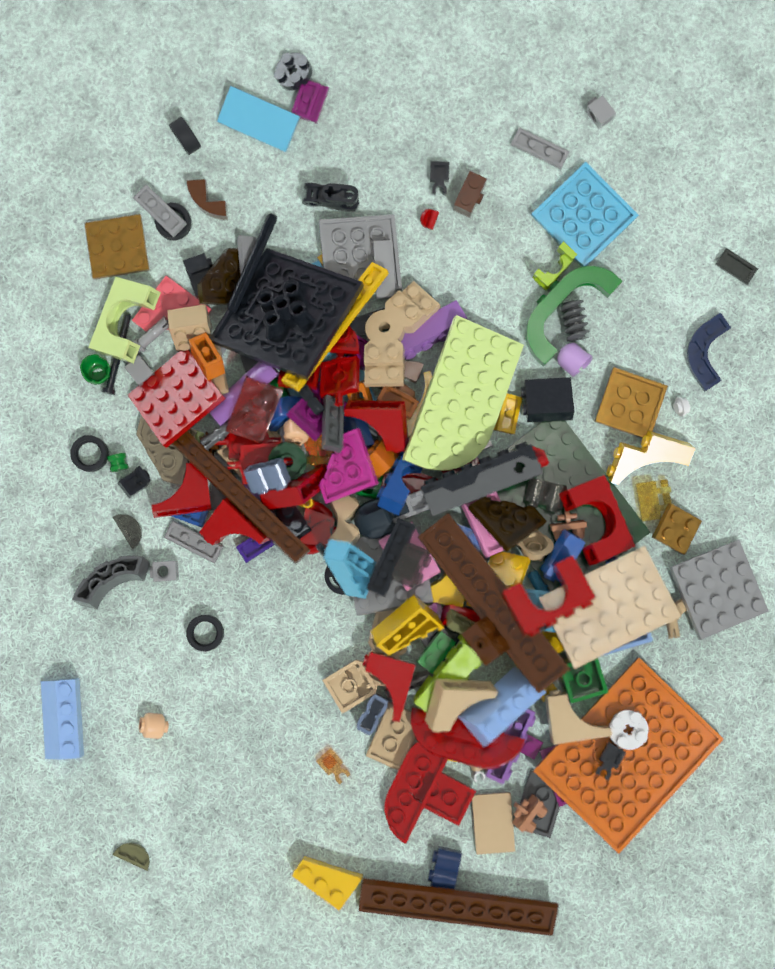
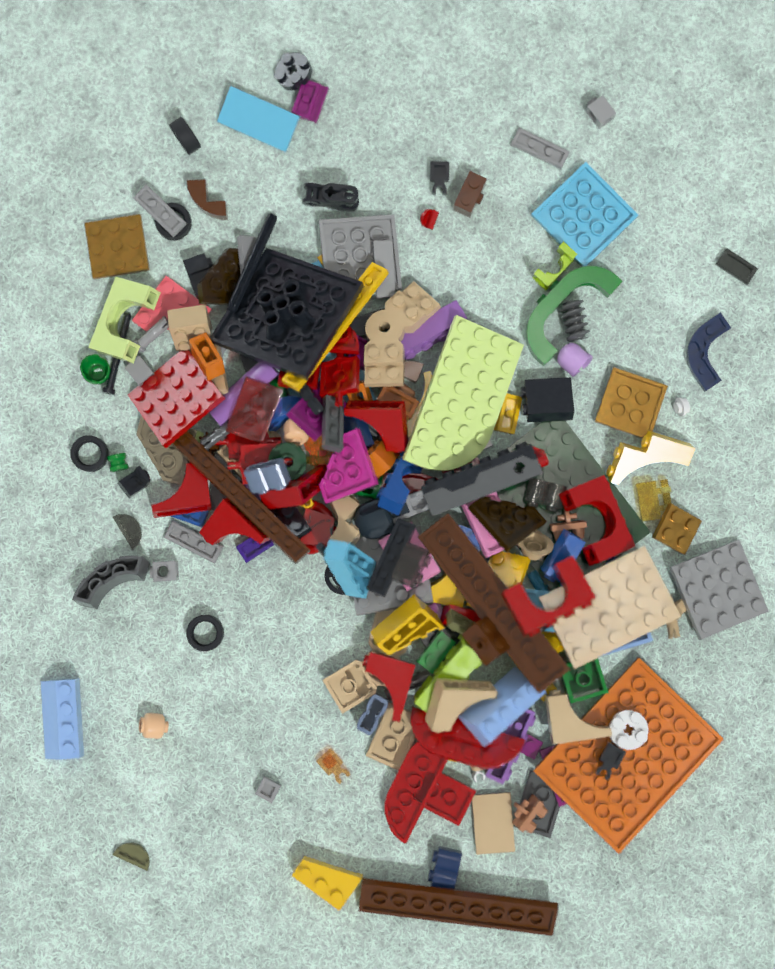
(268, 789): none -> light grey plate

